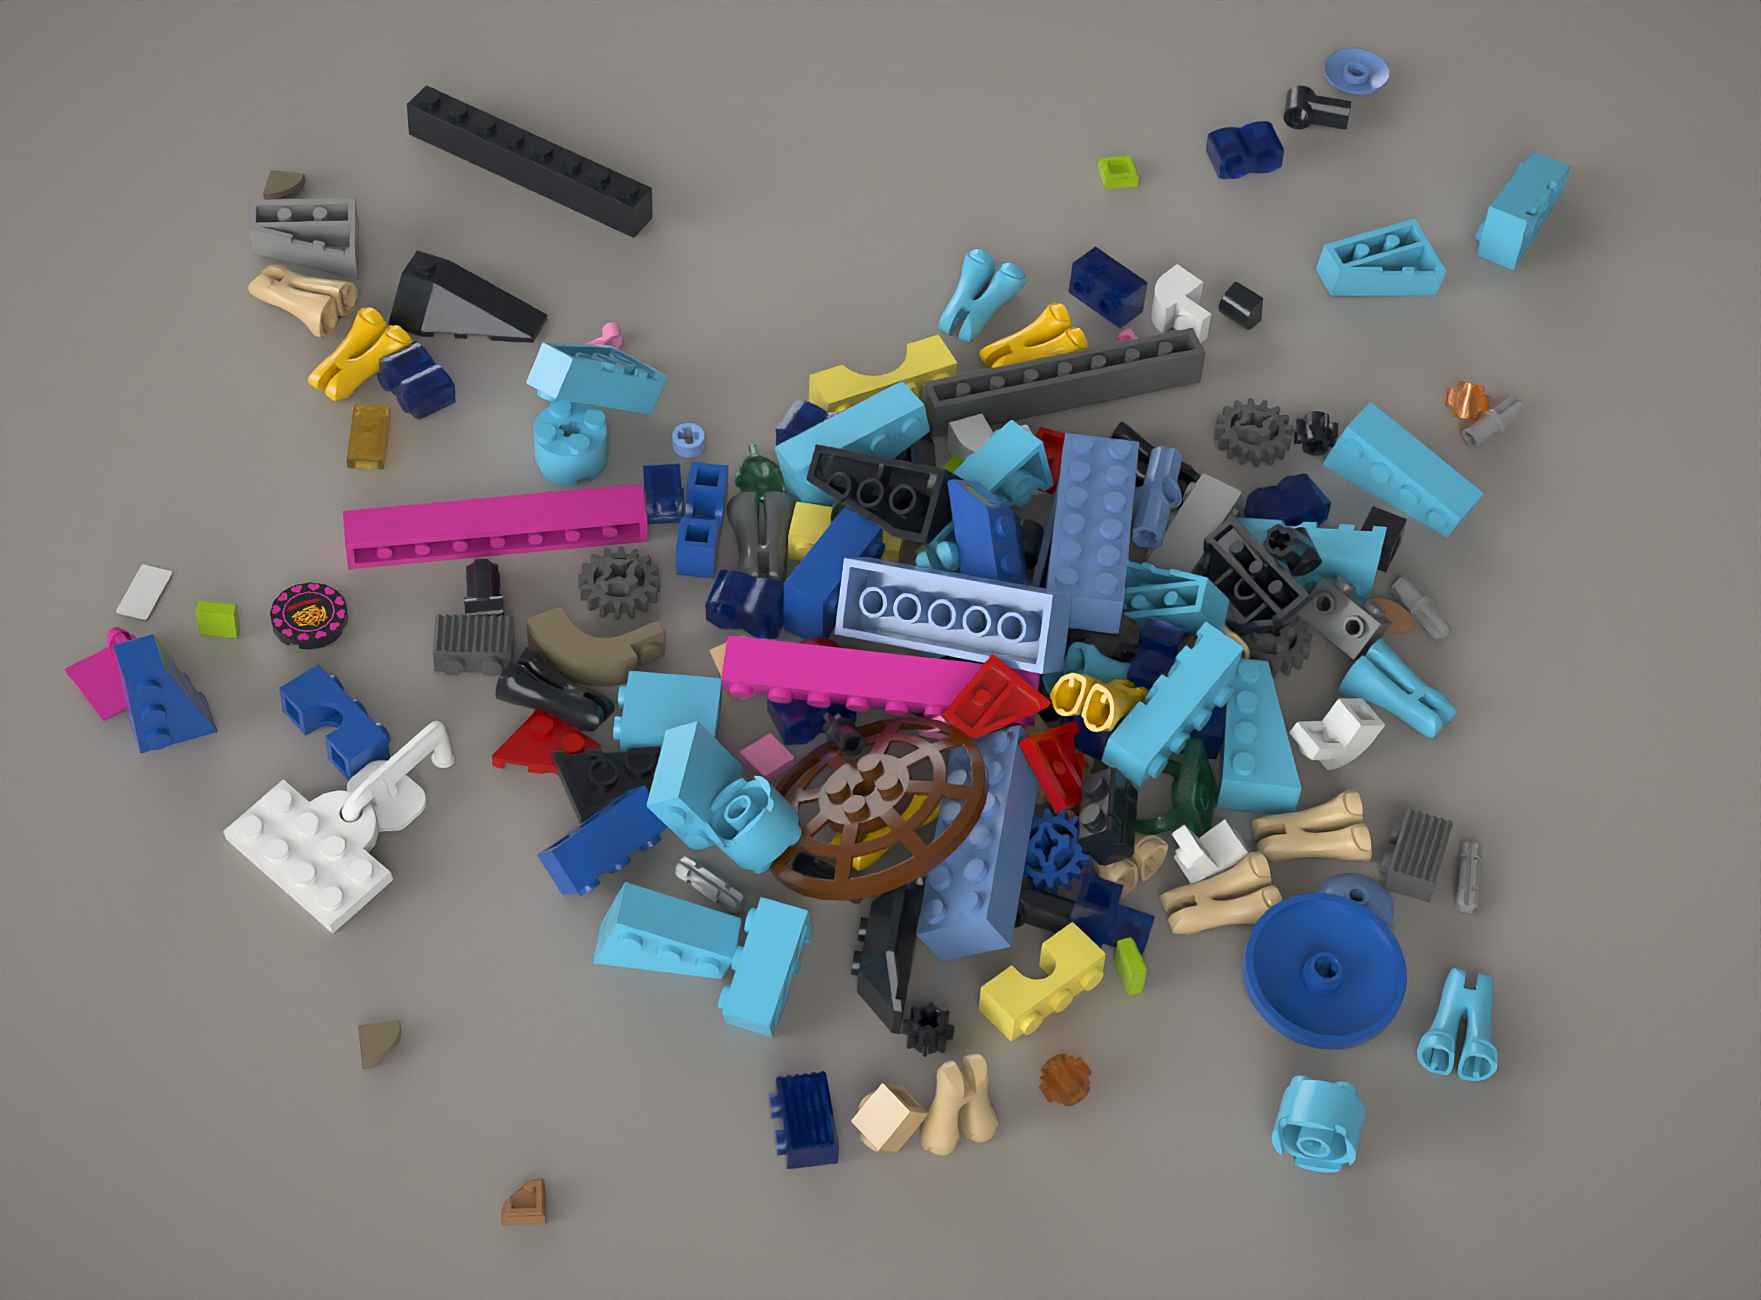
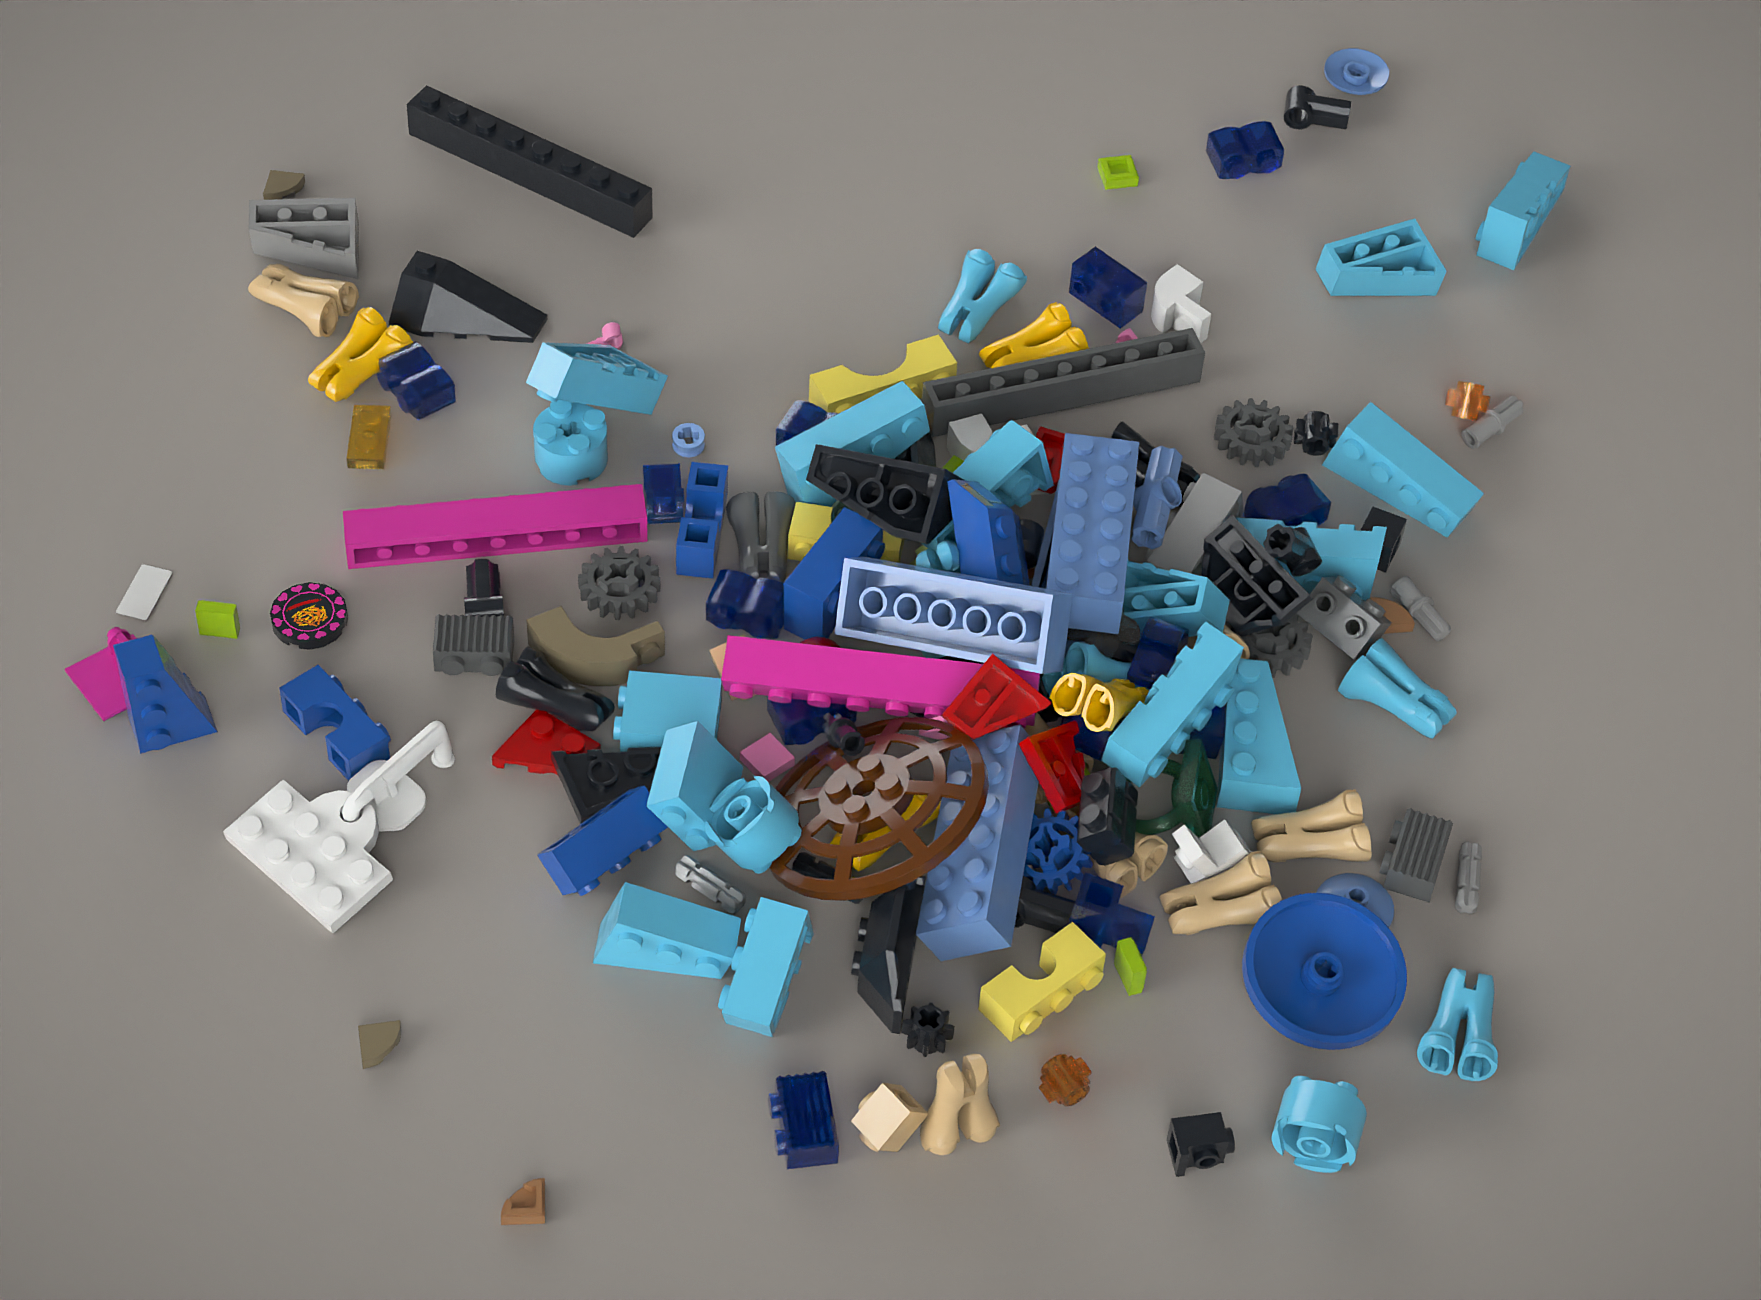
(759, 475): clear green piece -> none
(1199, 1141): none -> black brick
(1242, 305): black brick -> none
(1341, 734): white brick -> none

